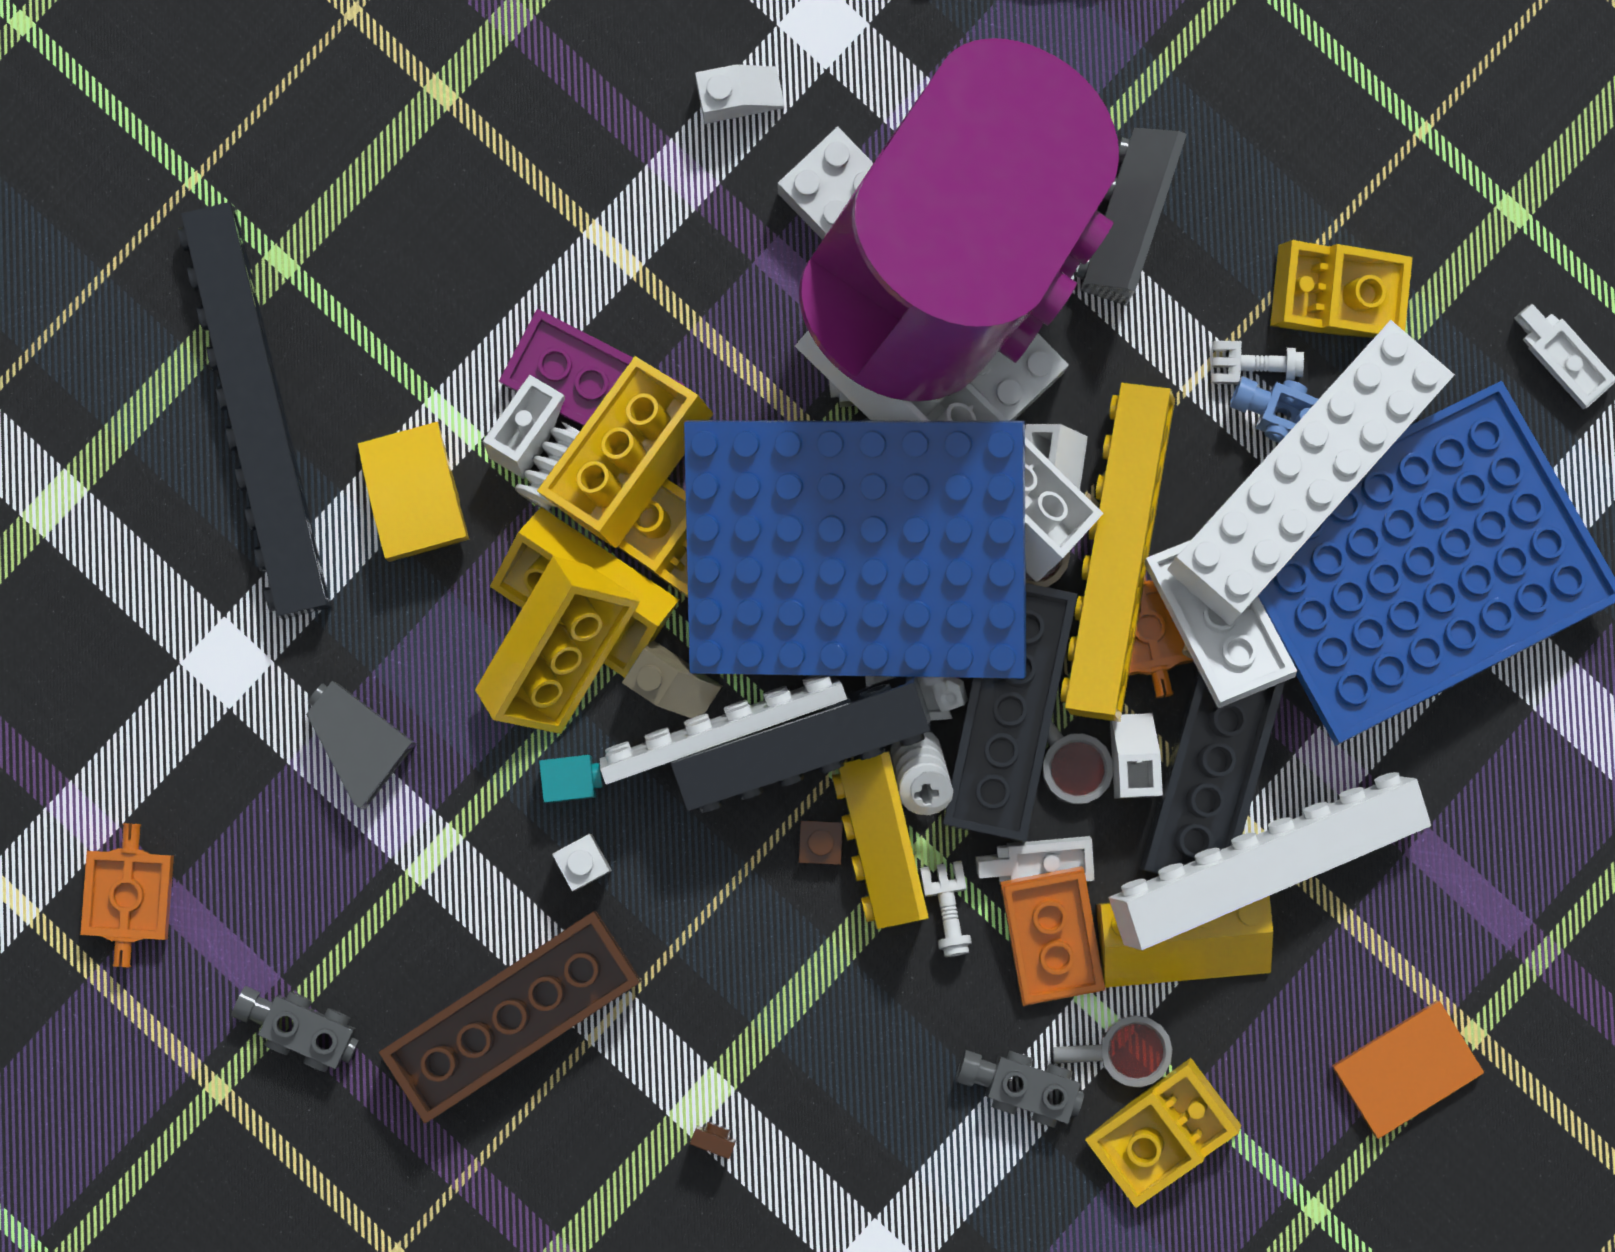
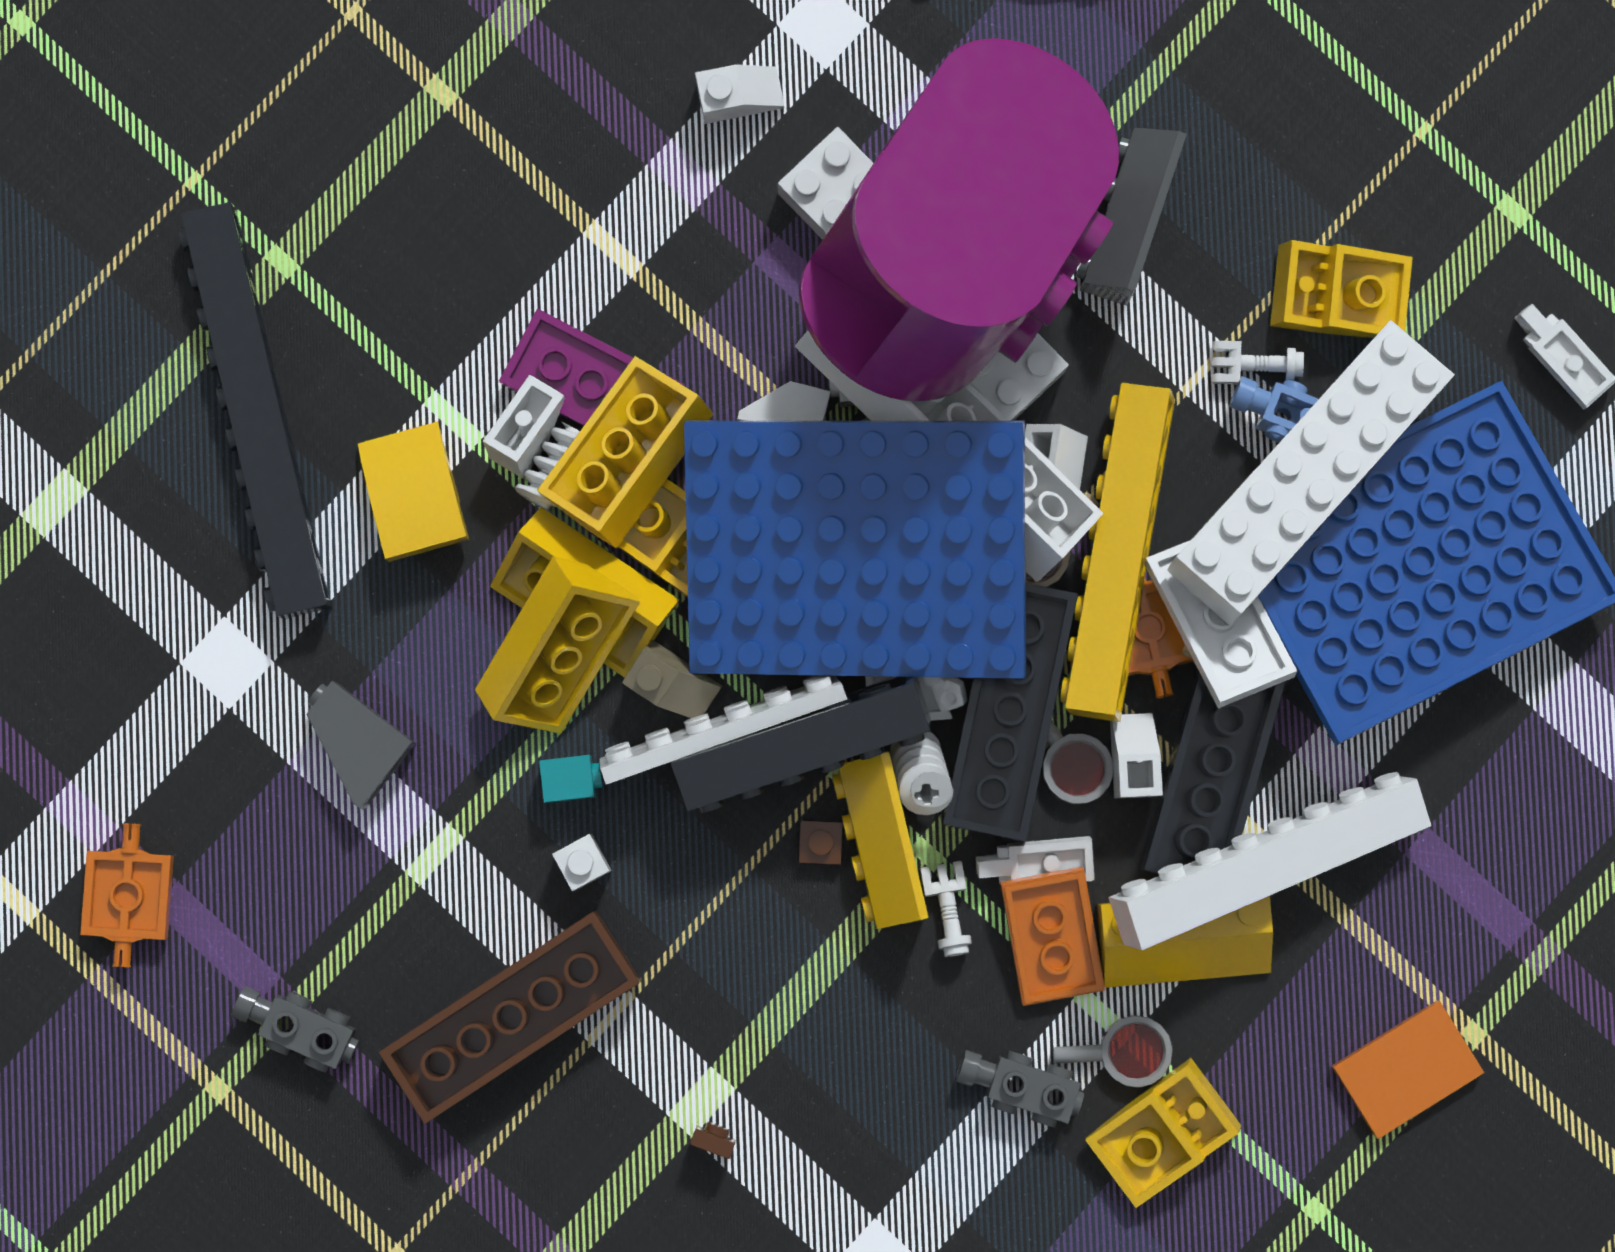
(789, 403): none -> white slope

